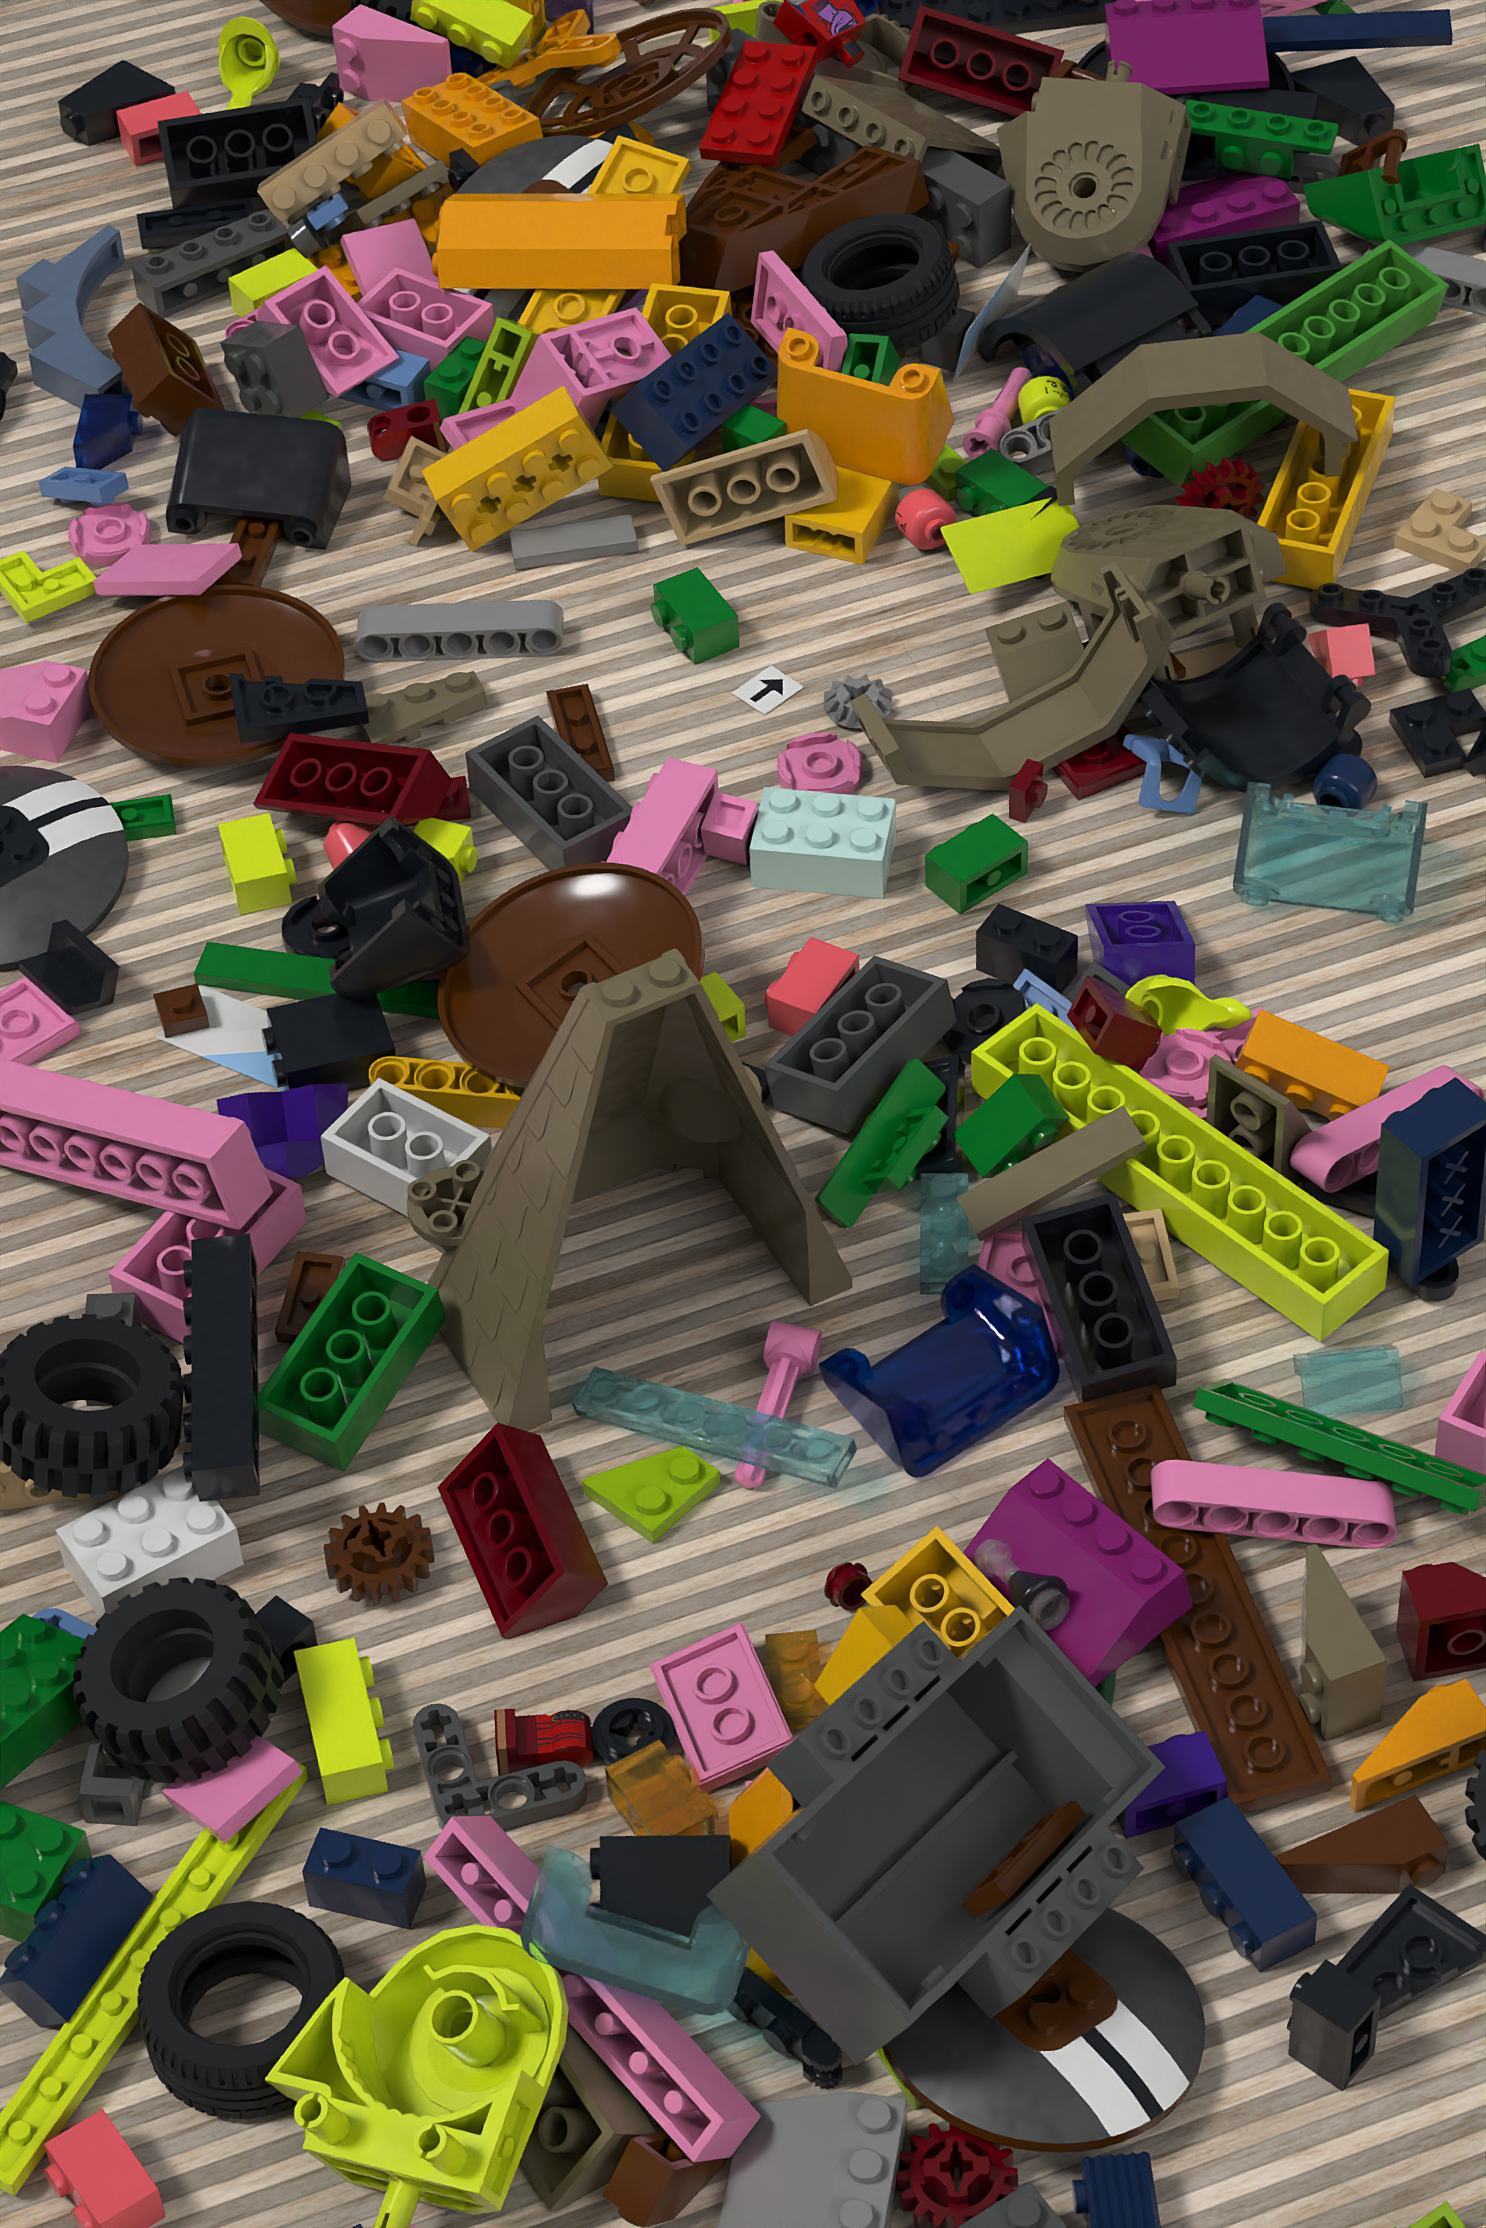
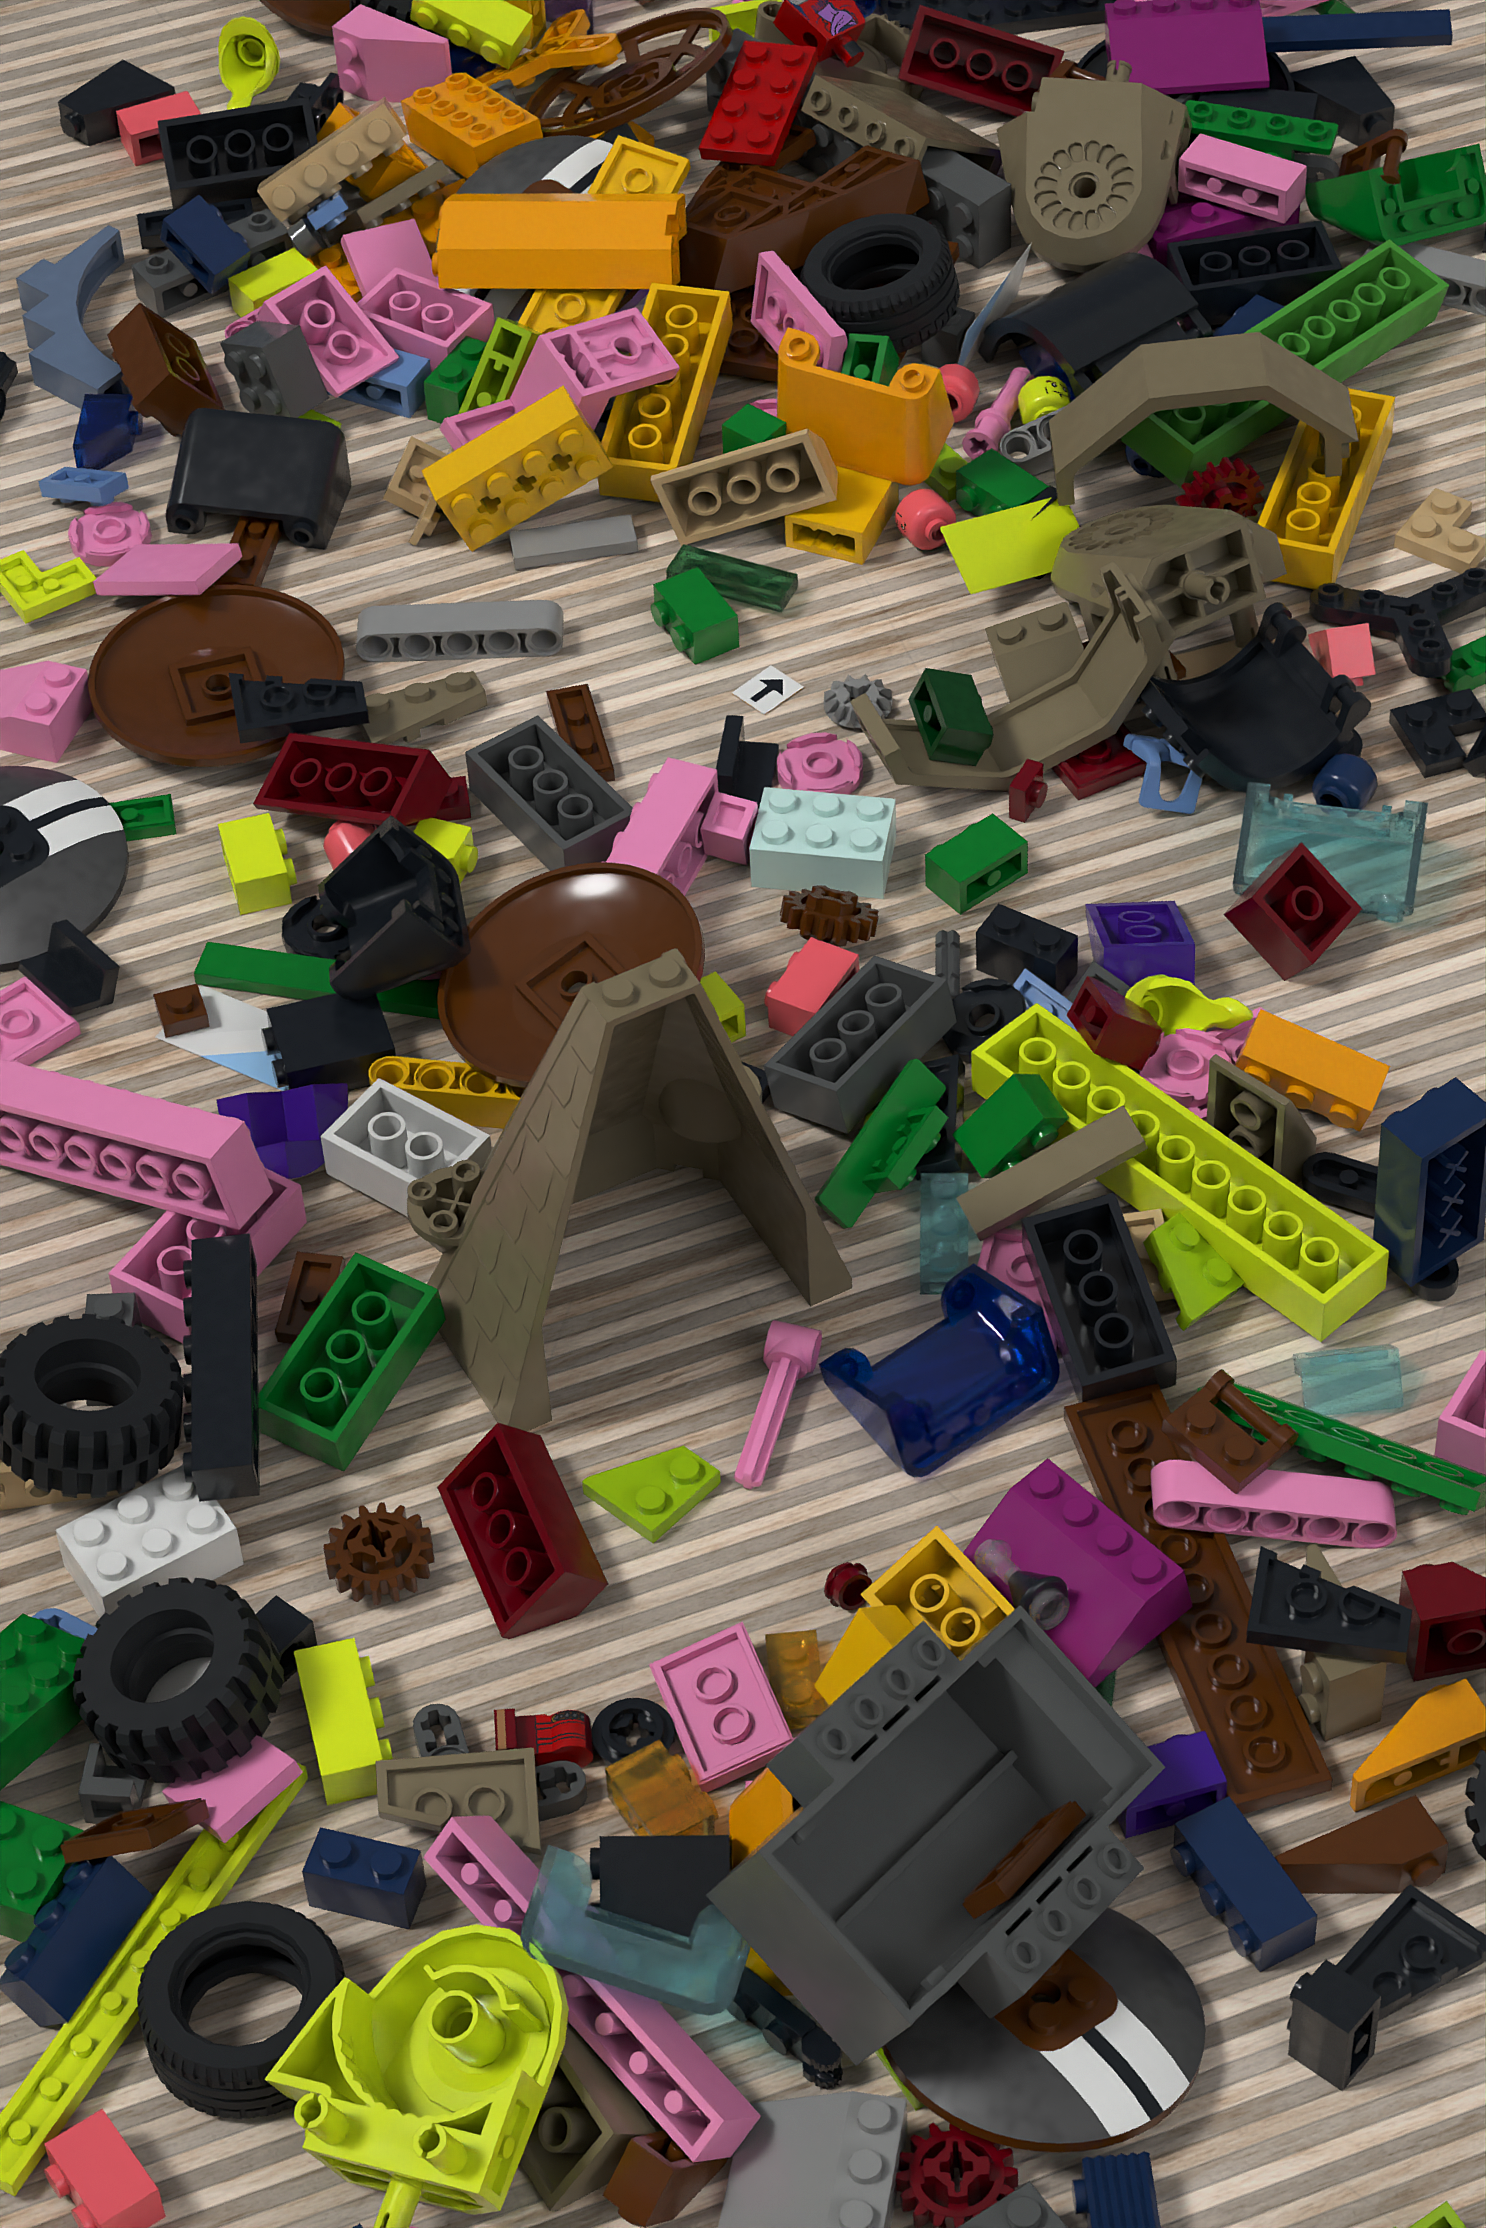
(135, 1830): none -> reddish brown tile
(205, 243): none -> dark blue brick
(415, 420): dark red leg -> none
(461, 168): black plate -> none
(486, 1783): none -> dark tan wing
(695, 392): dark blue brick -> none
(715, 1427): clear light blue plate -> none
(738, 578): none -> clear green plate
(744, 765): none -> black panel
(829, 915): none -> reddish brown gear
(948, 959): none -> dark grey axle
(951, 717): none -> dark green brick
(961, 389): none -> coral head
(1190, 1270): none -> lime wing
(1221, 1443): none -> reddish brown plate
(1242, 178): none -> bright pink brick
(1293, 911): none -> dark red brick
(1314, 1615): none -> black wing
(1351, 1144): bright pink beam -> none

